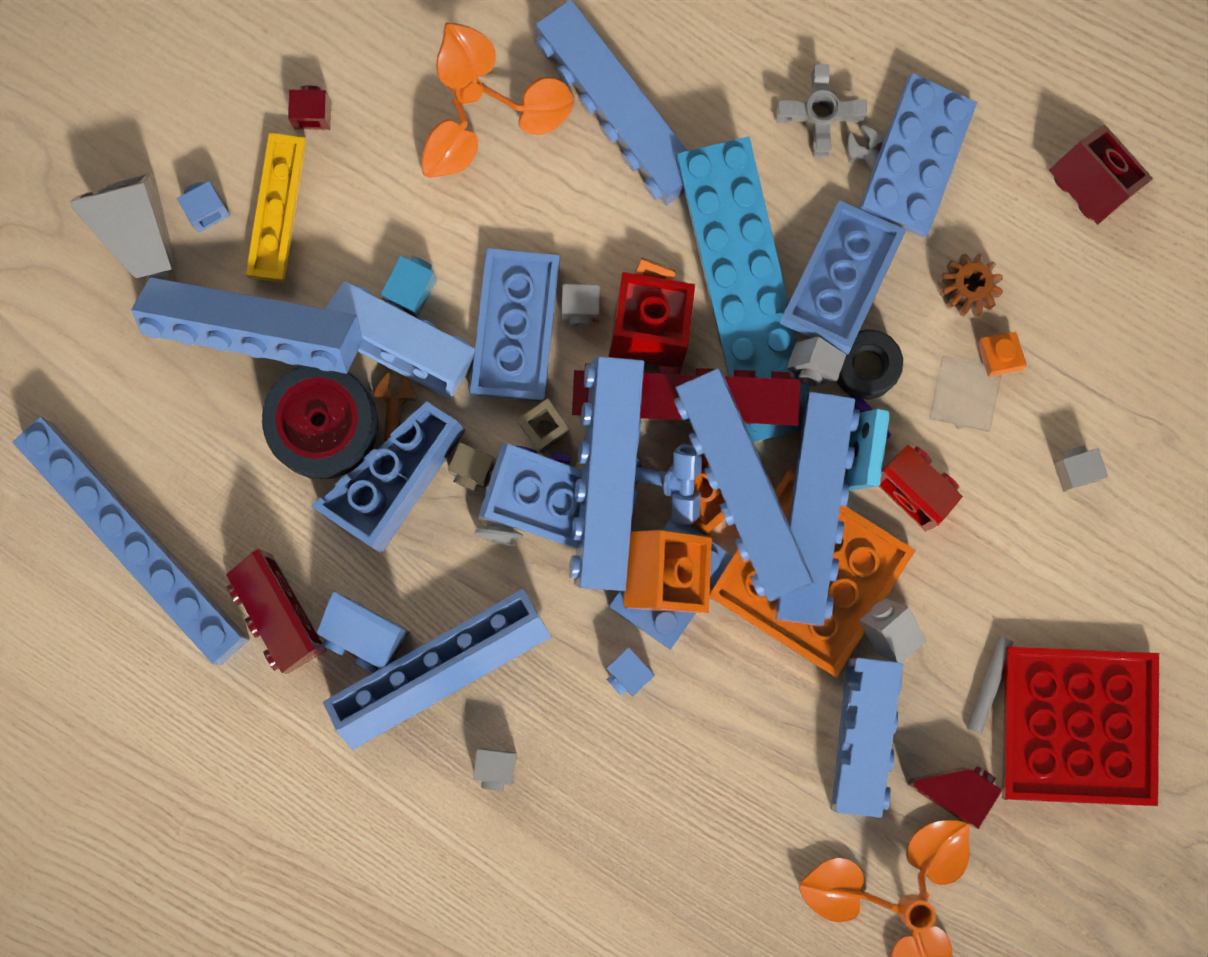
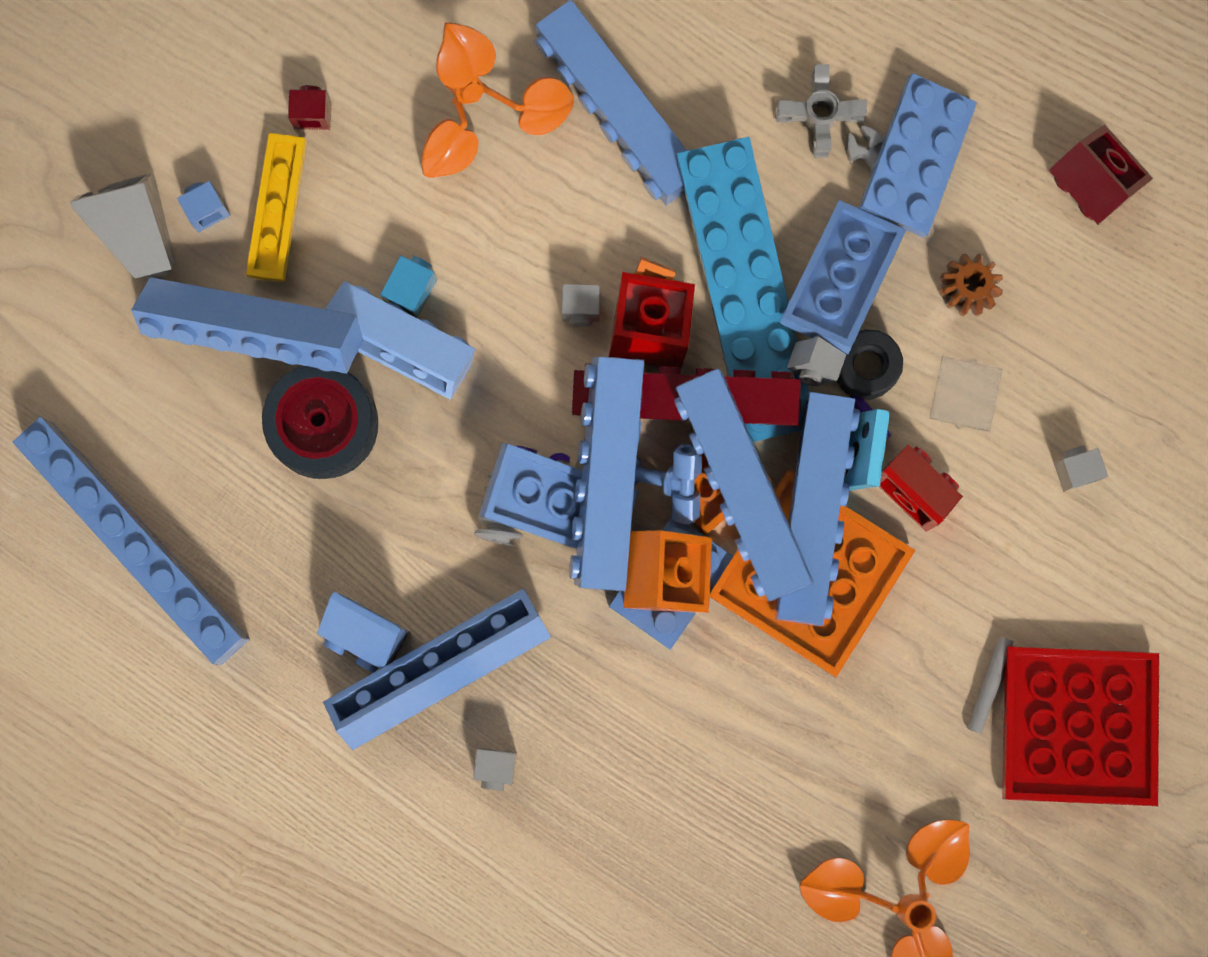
(274, 612): dark red slope -> none
(392, 478): medium blue wedge -> none
(394, 404): dark orange bar -> none
(471, 467): dark tan plate -> none
(515, 325): medium blue plate -> none
(543, 413): dark tan plate -> none
(628, 673): medium blue plate -> none
(866, 737): medium blue wedge -> none
(892, 630): light grey brick -> none
(960, 792): dark red slope -> none
(1002, 354): orange plate -> none

